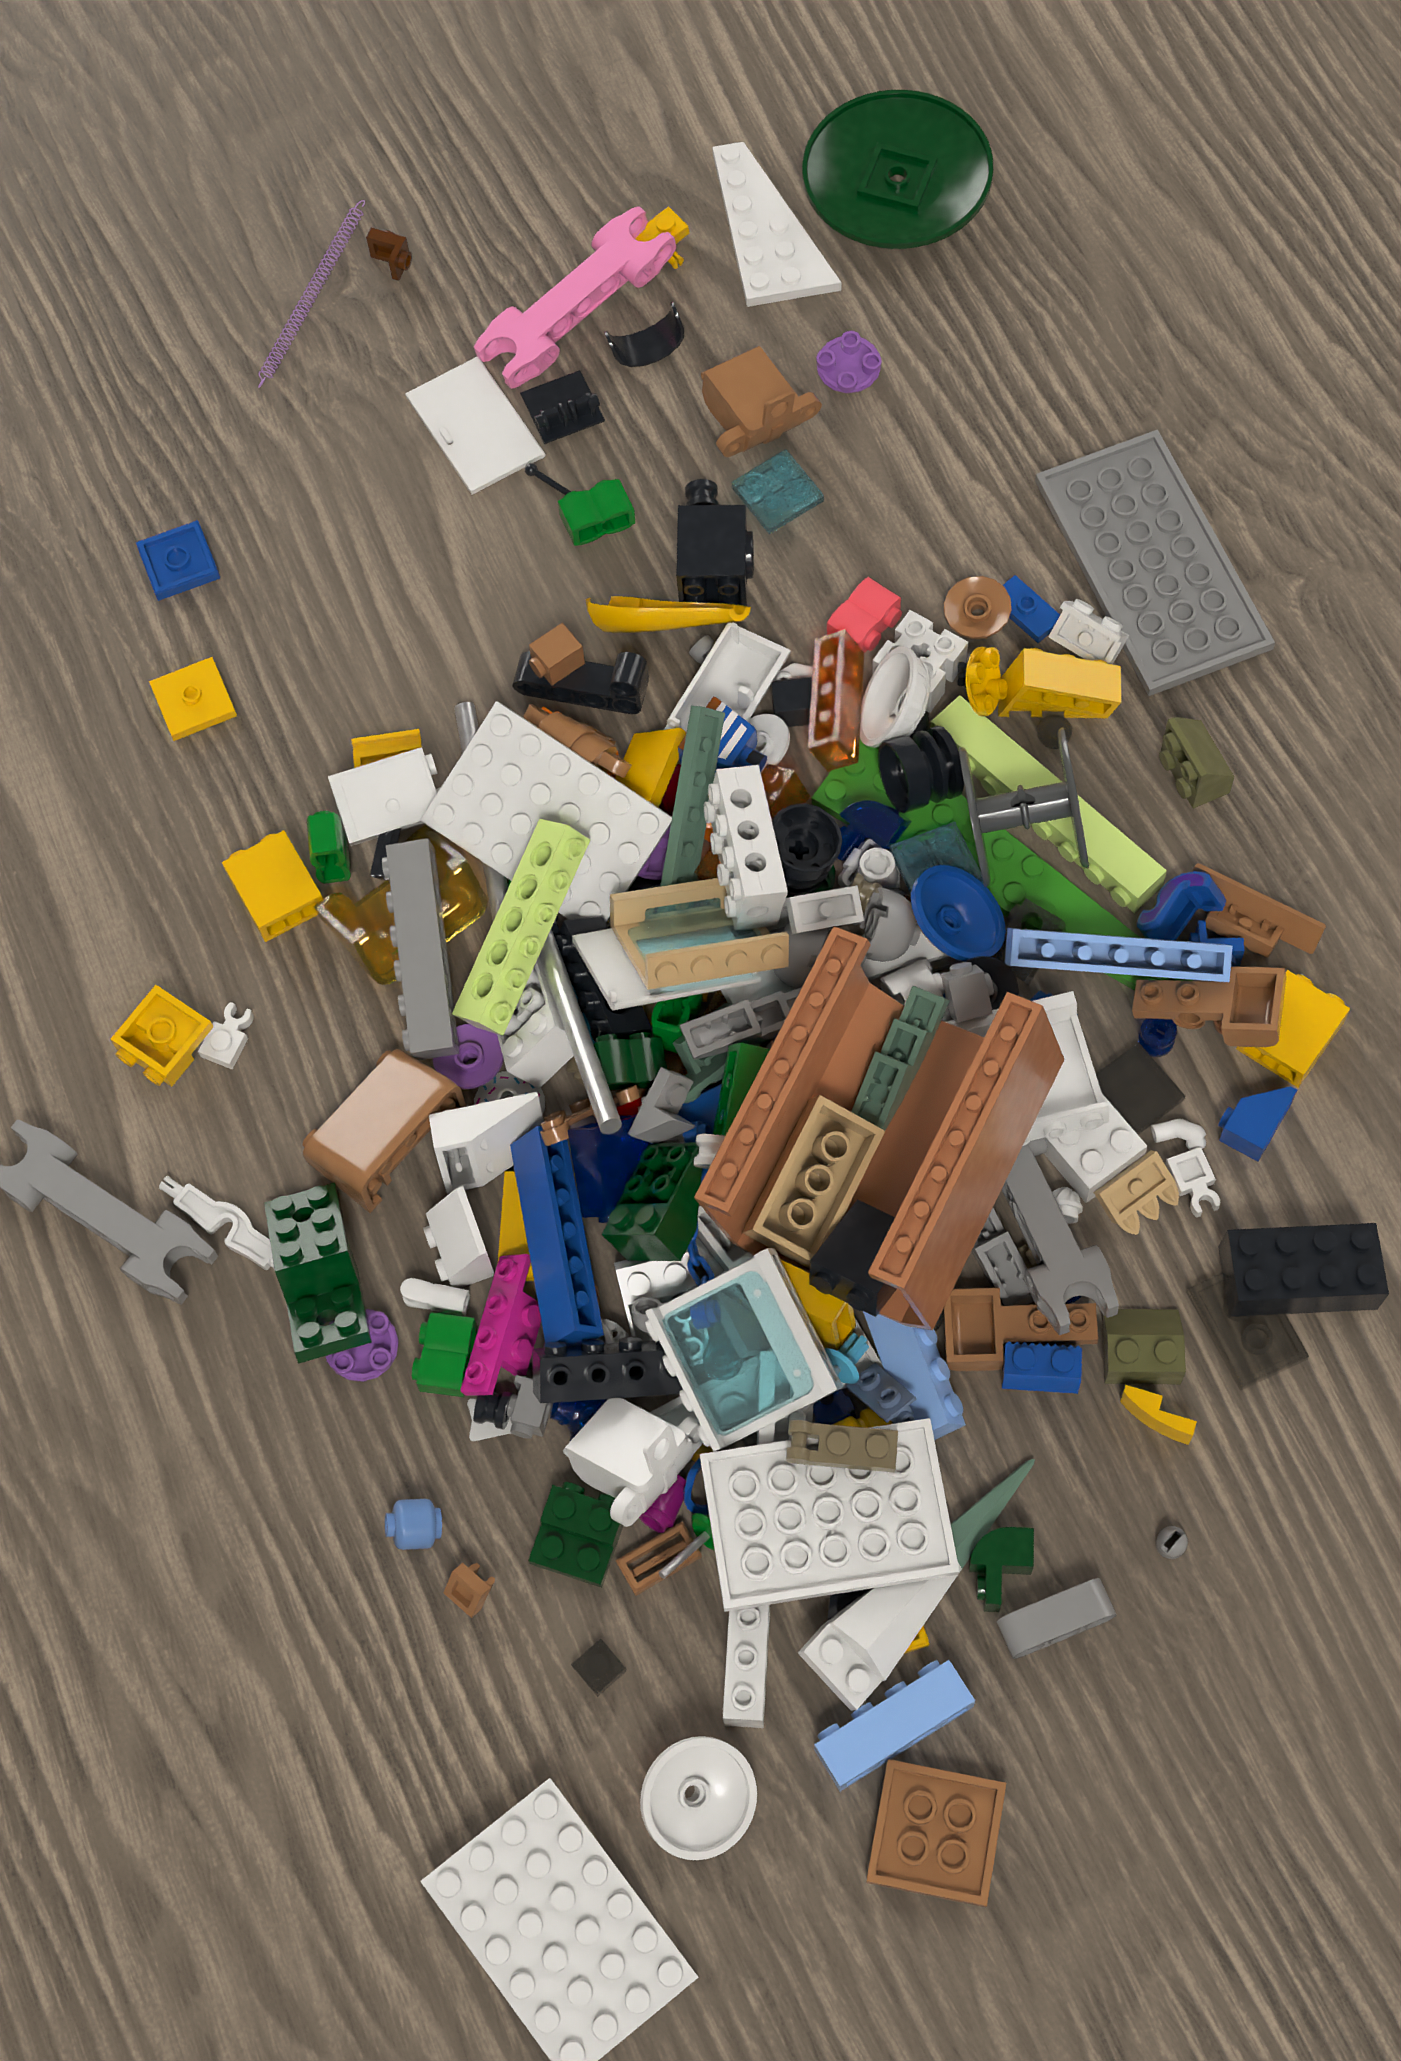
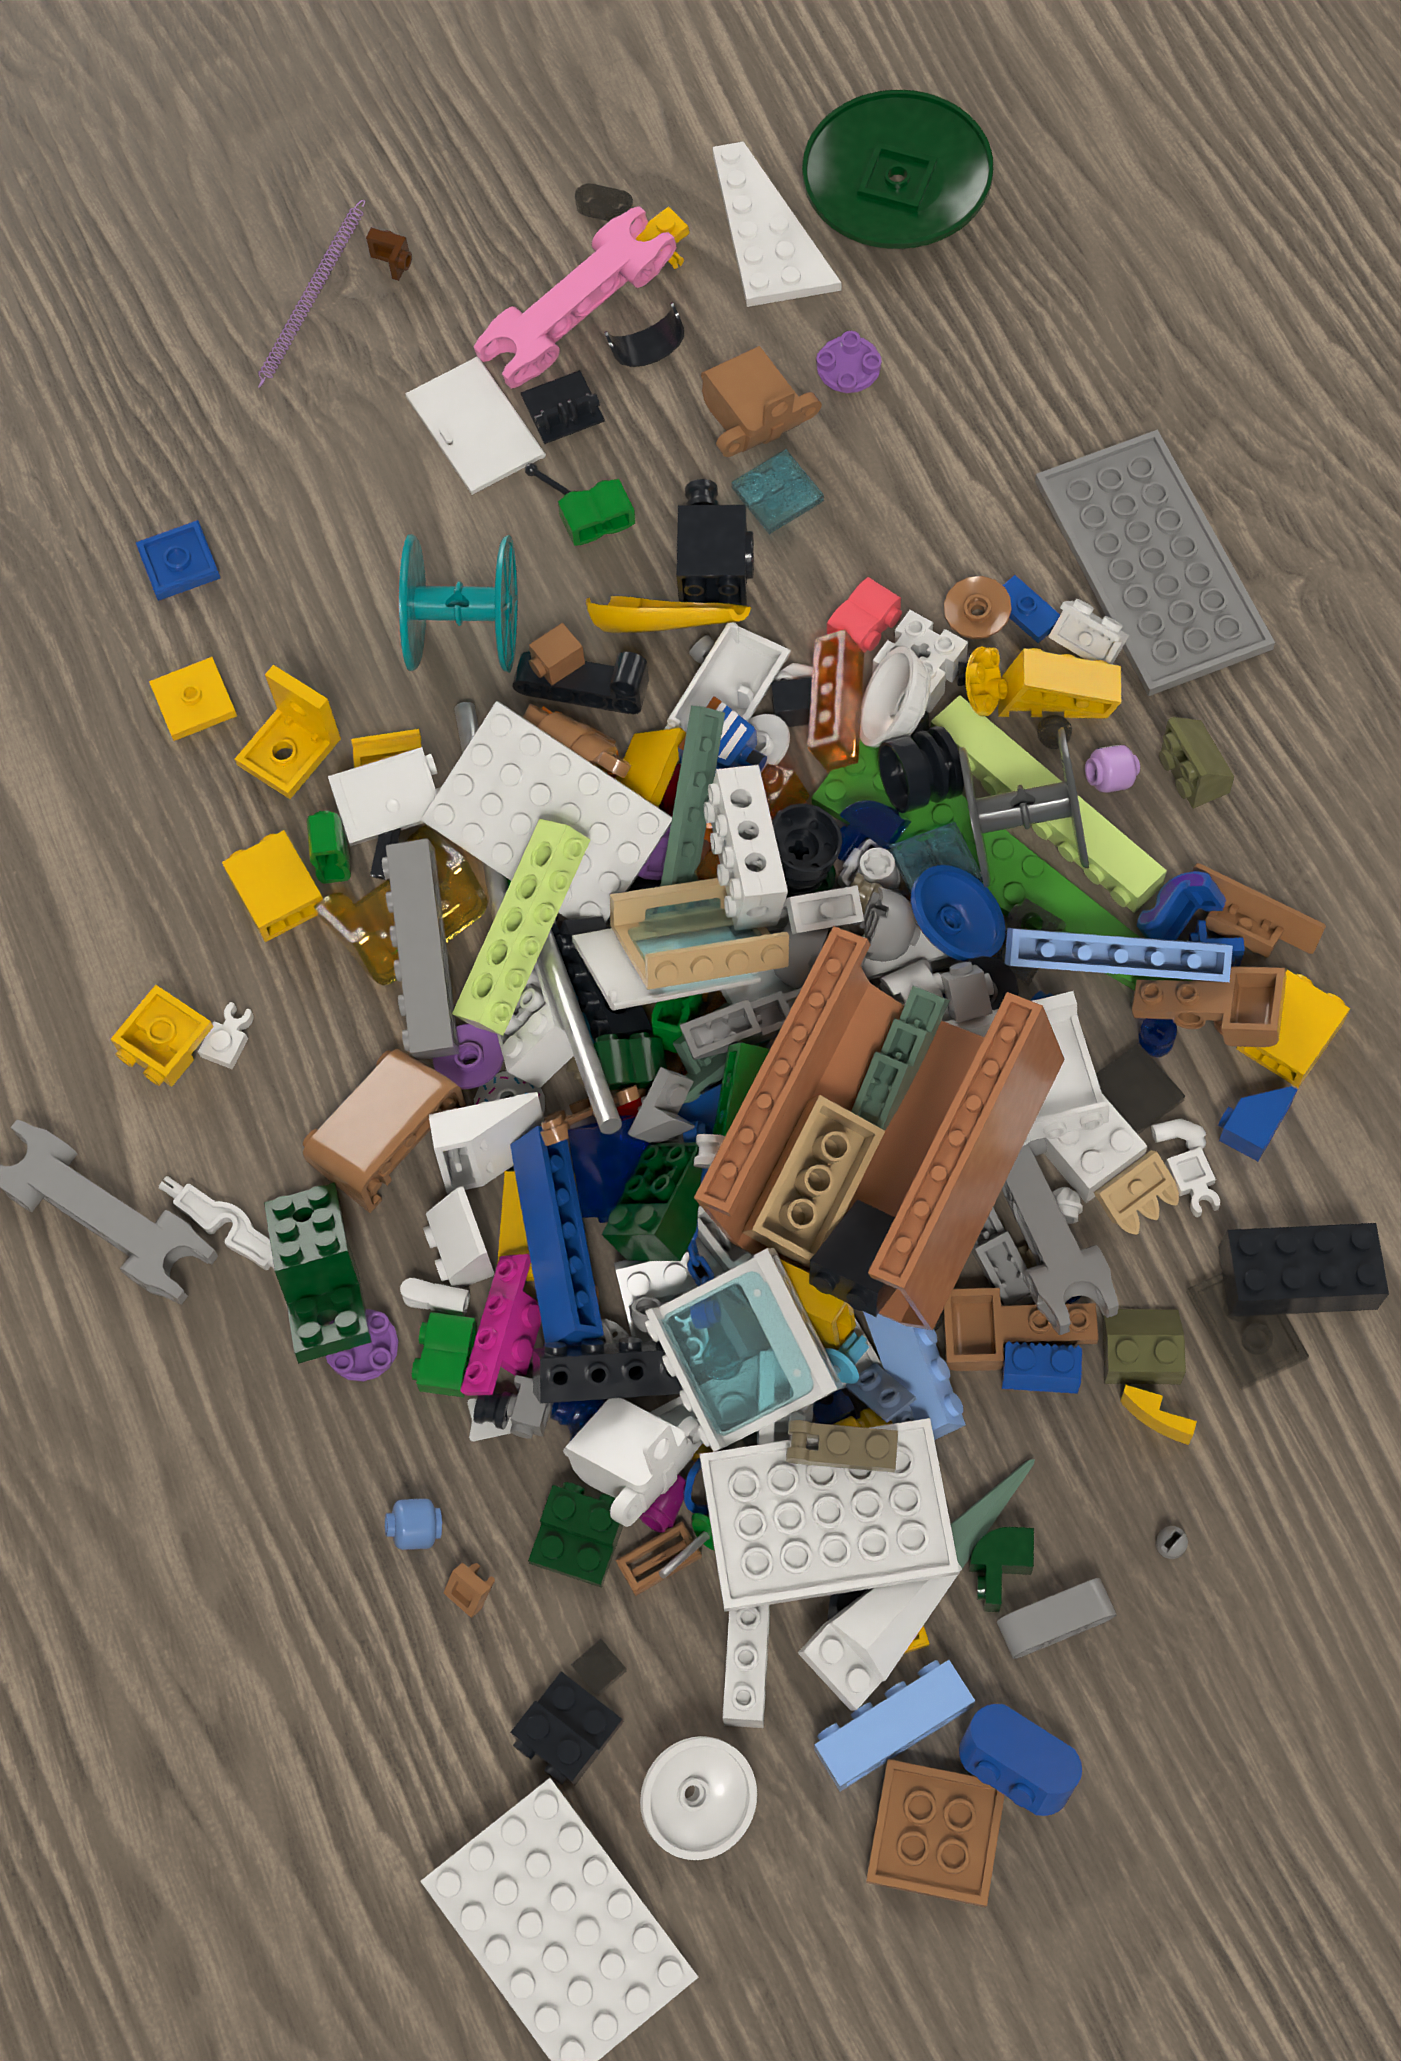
(300, 724): none -> yellow bracket
(457, 603): none -> teal piece
(565, 1729): none -> black plate
(604, 201): none -> clear smoke beam
(1020, 1759): none -> blue brick
(1112, 768): none -> lavender head

